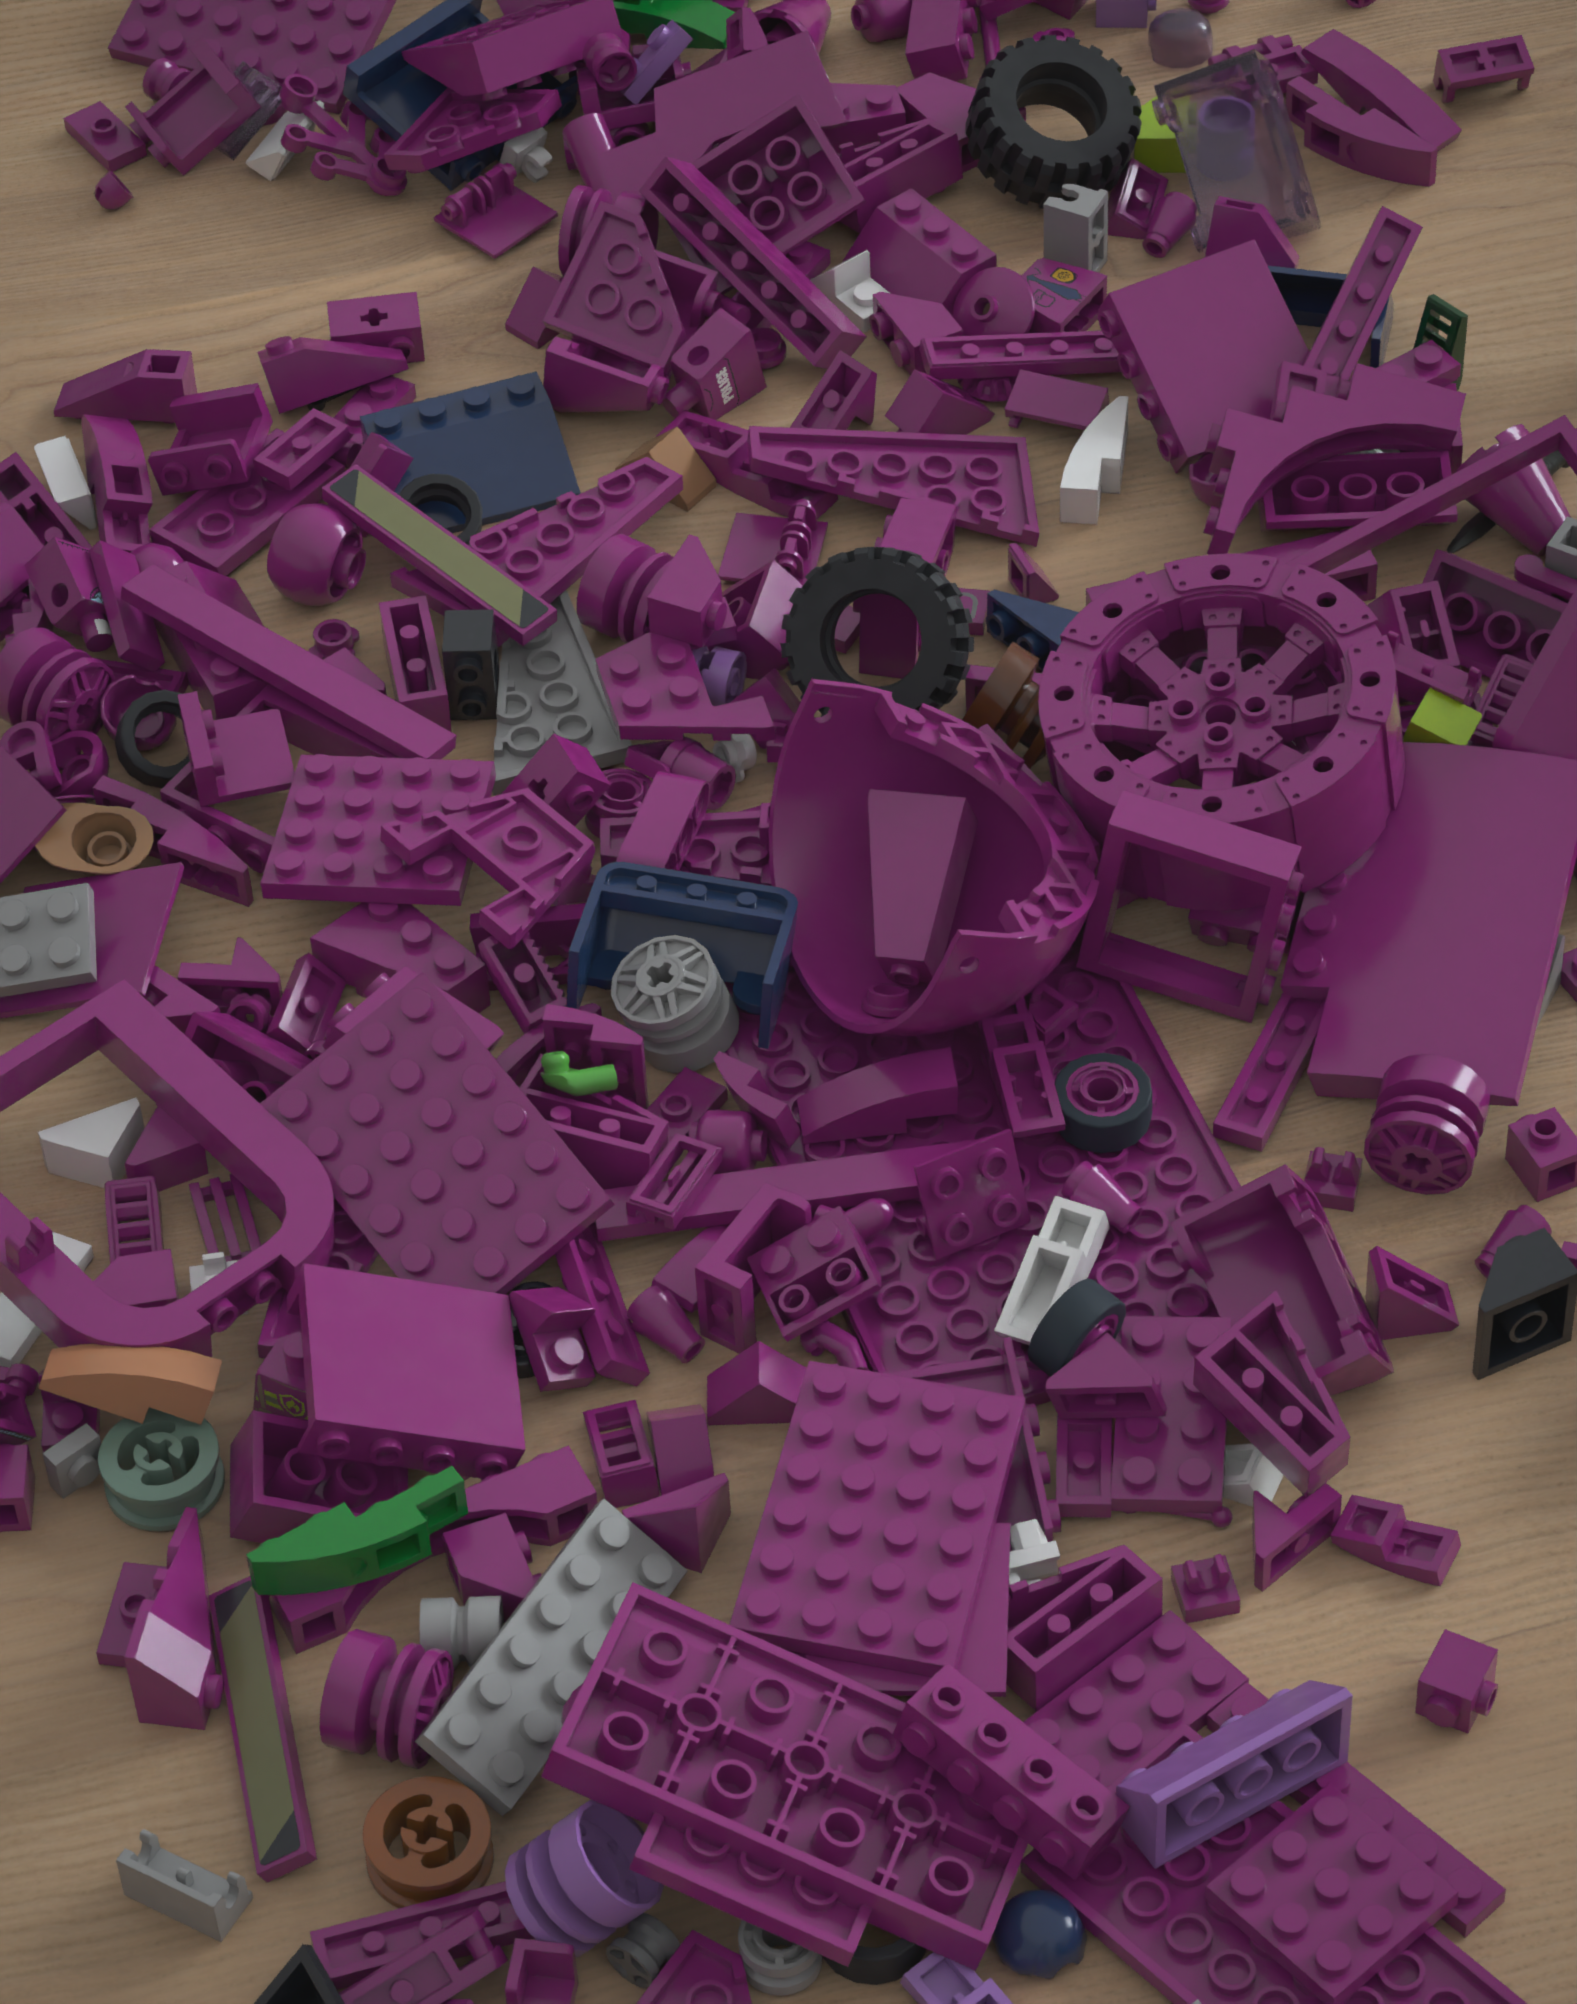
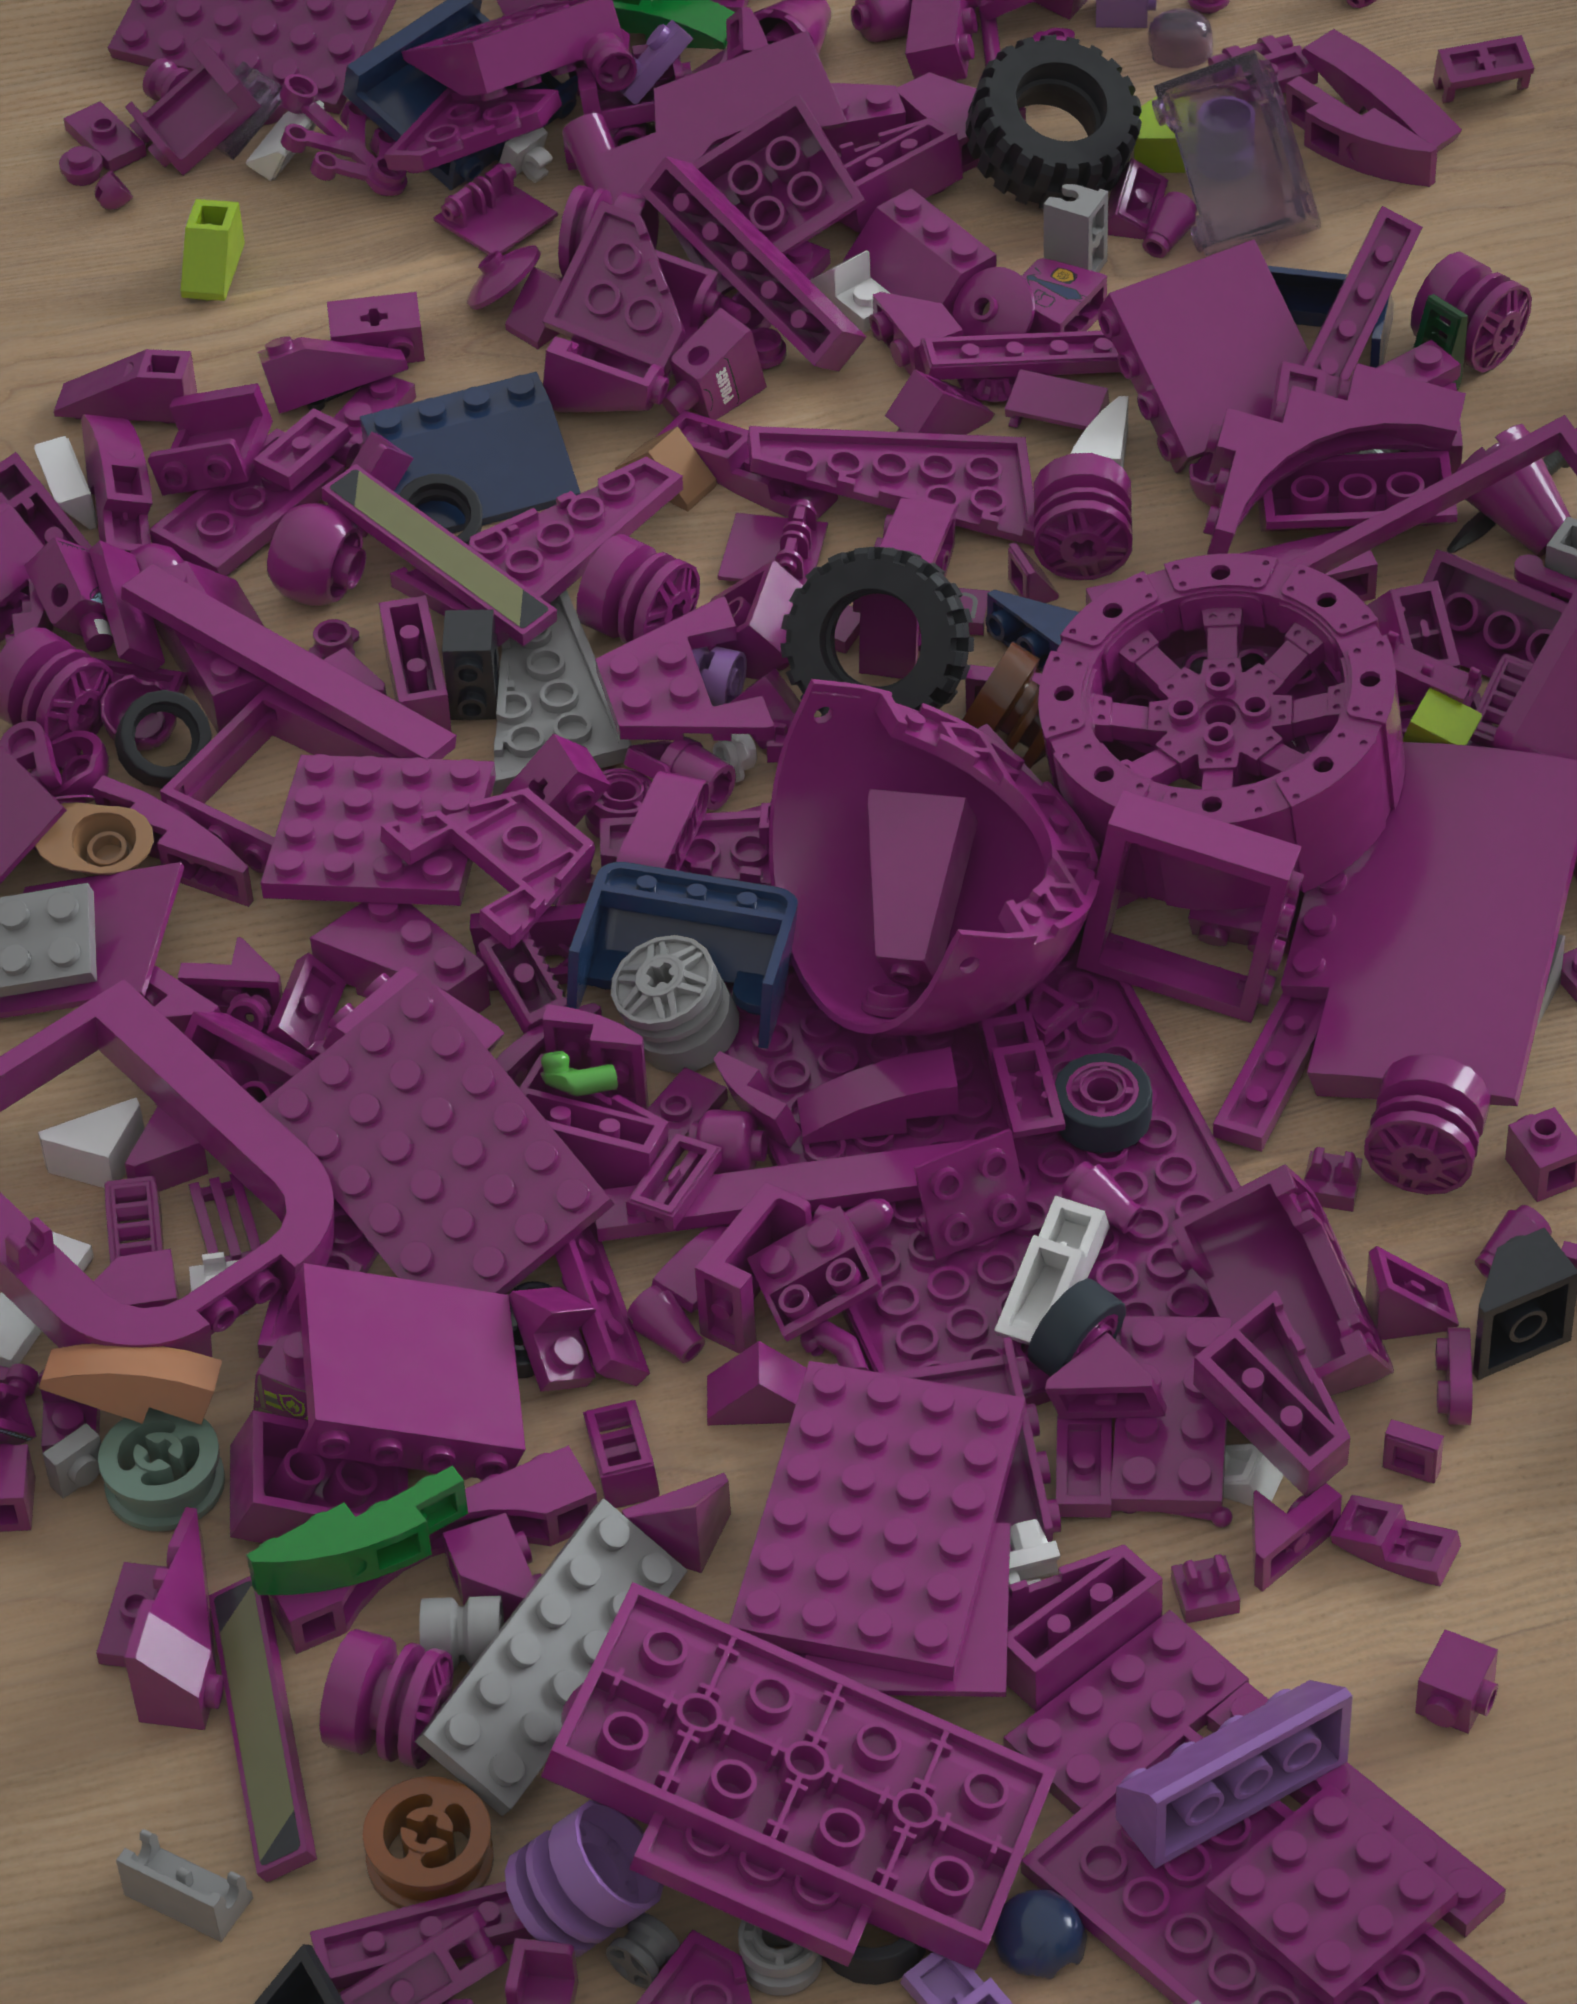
(81, 165): none -> magenta plate
(211, 249): none -> lime slope
(235, 754): magenta bracket -> none
(501, 274): none -> magenta dish
(680, 1446): magenta slope -> none
(687, 597): magenta slope -> none
(840, 395): magenta slope -> none
(1010, 1771): magenta brick -> none
(1082, 516): none -> magenta wheel
(1242, 221): magenta slope -> none
(1412, 1451): none -> magenta tile
(1455, 1393): none -> magenta plate
(1493, 302): none -> magenta wheel

